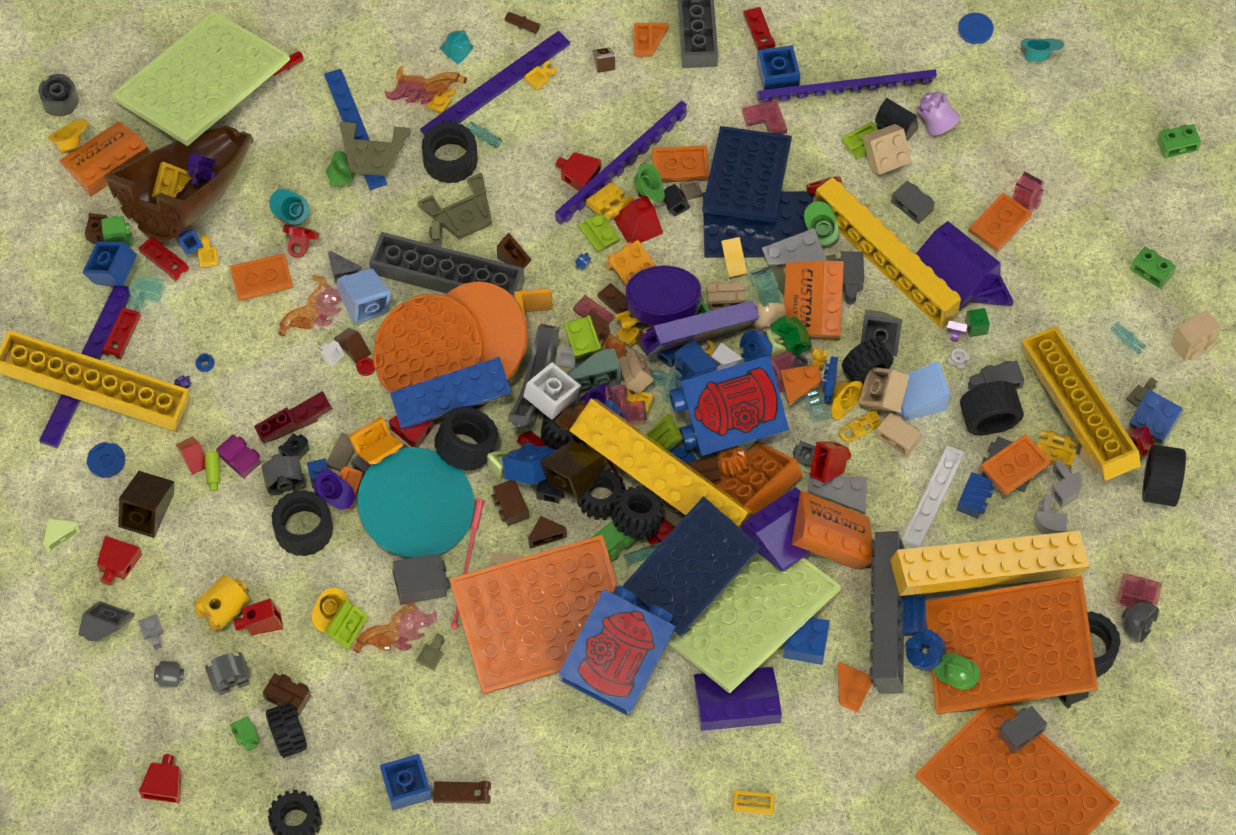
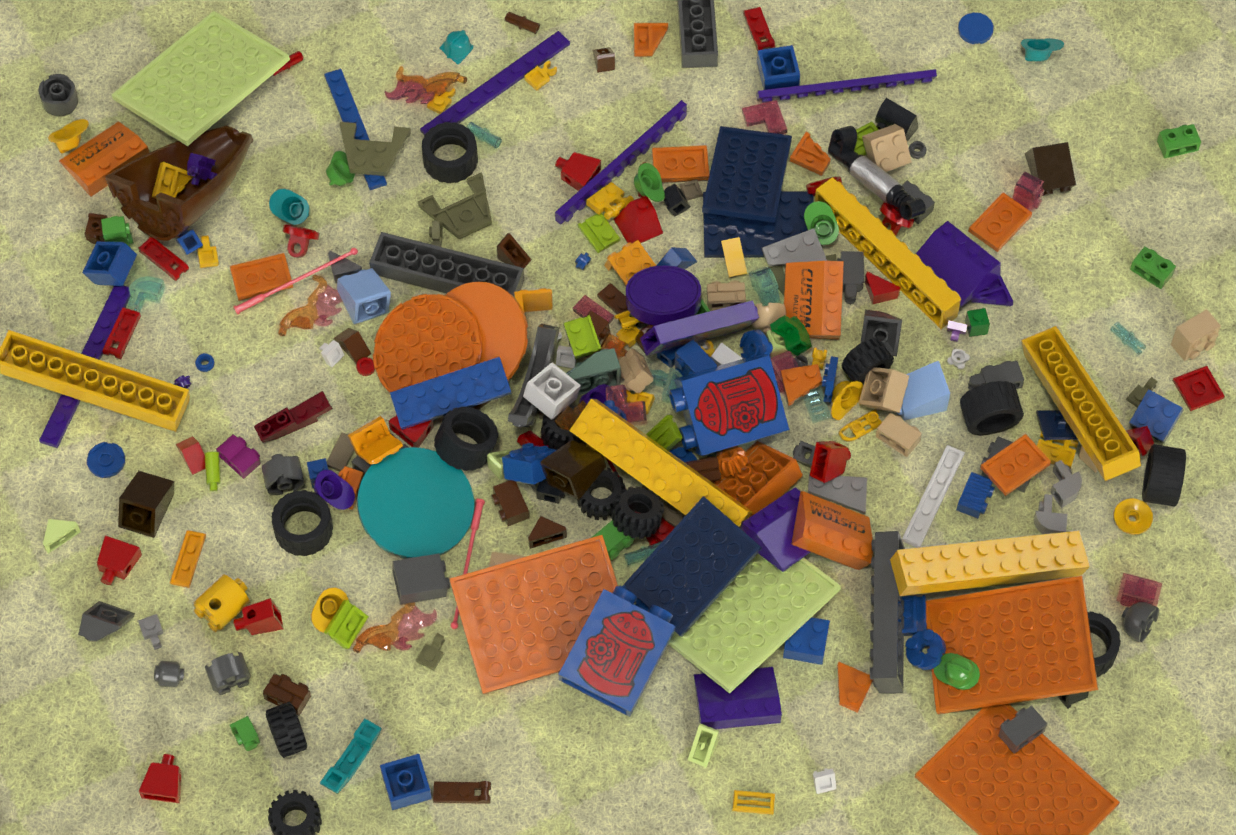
(188, 559): none -> light orange tile
(259, 298): none -> coral piece
(300, 450): black brick -> none
(352, 757): none -> teal slope
(678, 257): none -> blue slope
(703, 745): none -> yellowish green slope
(810, 155): none -> orange wing
(824, 781): none -> white tile
(871, 176): none -> black piece
(880, 289): none -> red slope
(894, 218): none -> red tile
(917, 145): none -> dark grey plate
(937, 113): lavender hat -> none
(1052, 166): none -> dark brown slope
(1054, 425): none -> dark blue piece
(1133, 508): none -> yellow dish
(1198, 388): none -> red tile

